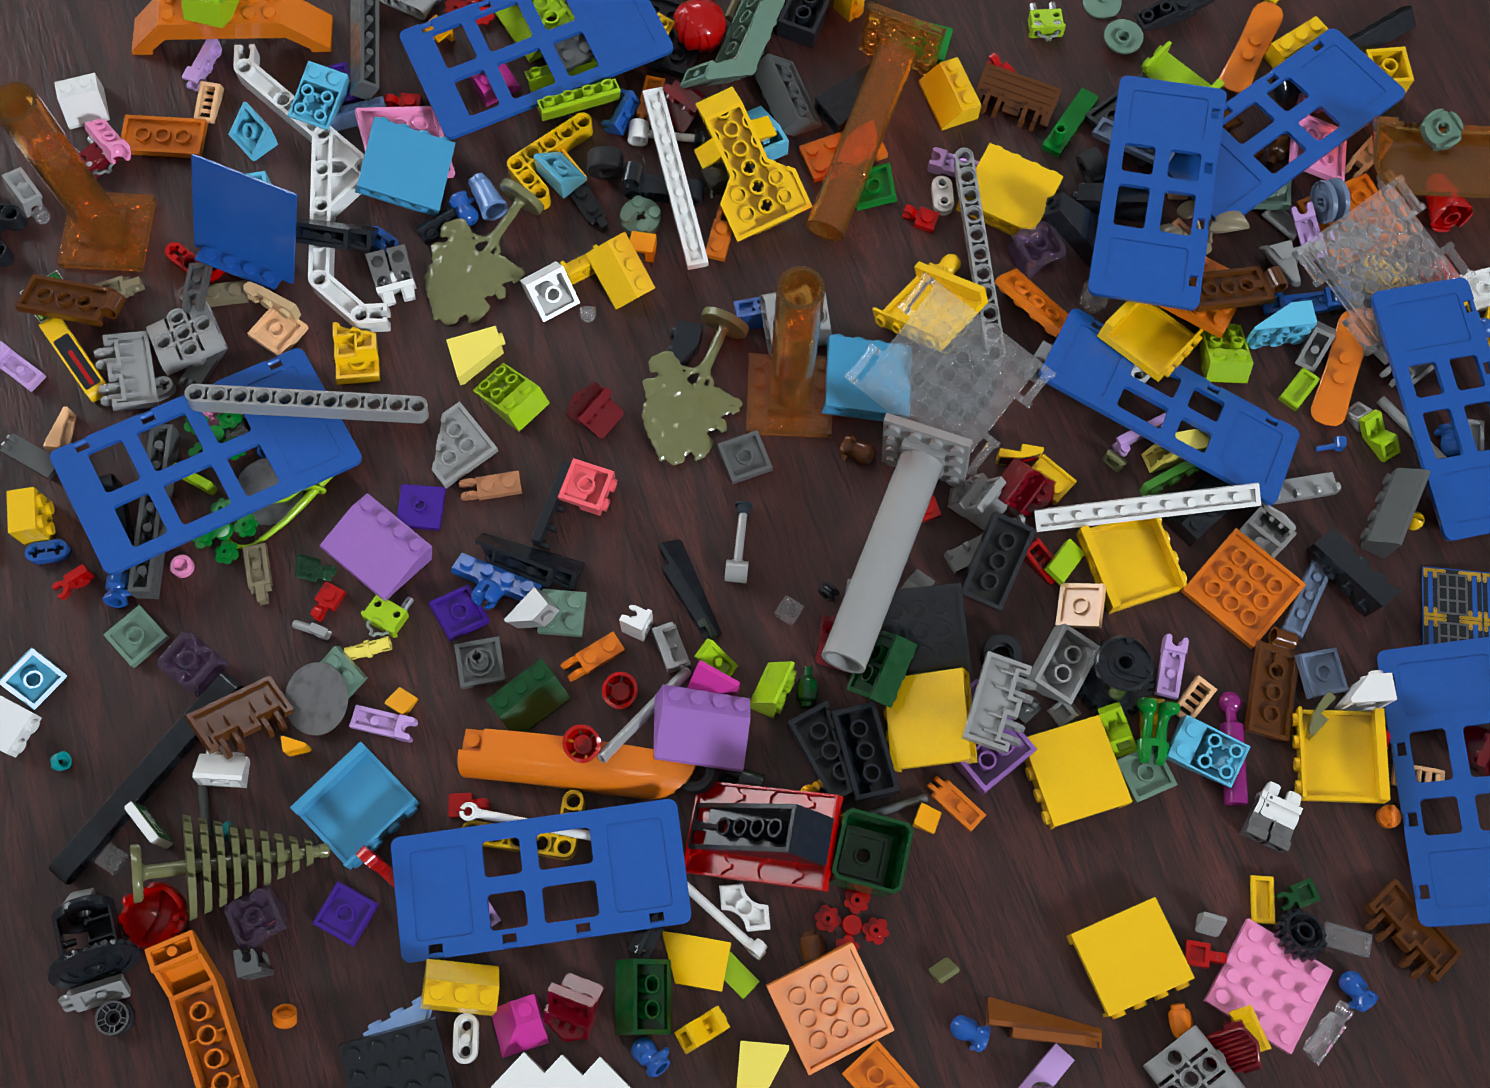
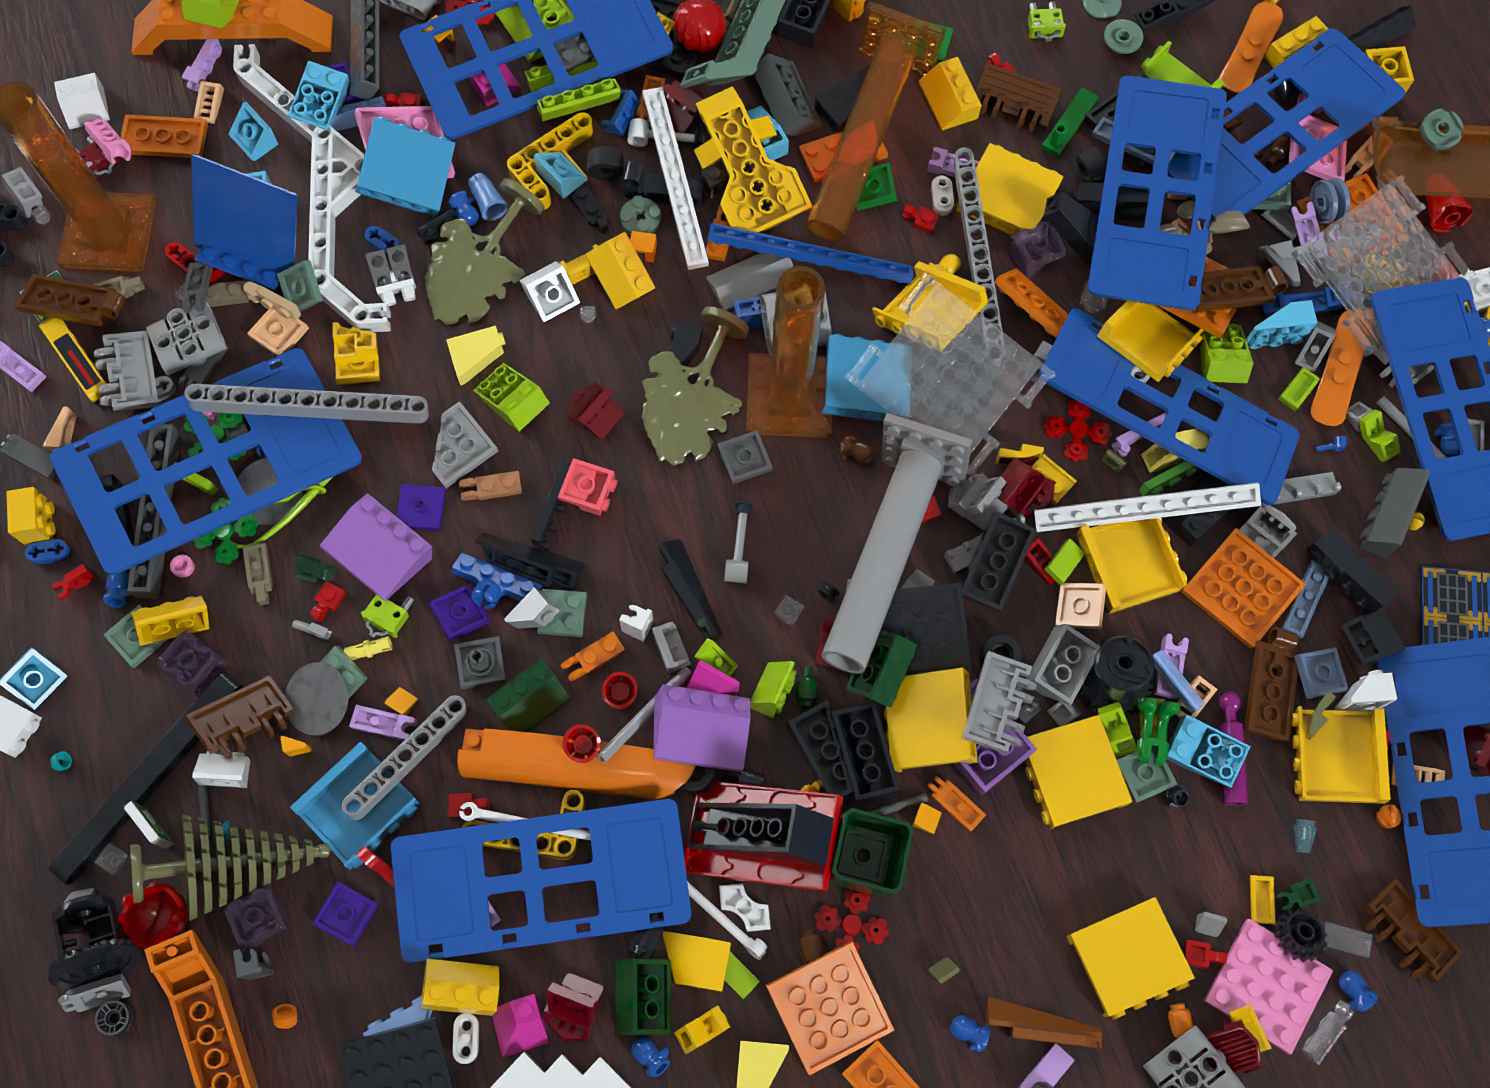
(170, 620): none -> yellow slope
(300, 285): none -> sand green plate
(335, 234): black wedge -> none
(401, 768): none -> light grey beam
(748, 278): none -> light grey slope
(810, 253): none -> blue plate
(1078, 430): none -> red plant
(1177, 682): none -> light blue slope
(1183, 797): none -> black plate
(1273, 818): hips -> none
(1304, 835): none -> clear light blue cone
(1372, 638): none -> black slope

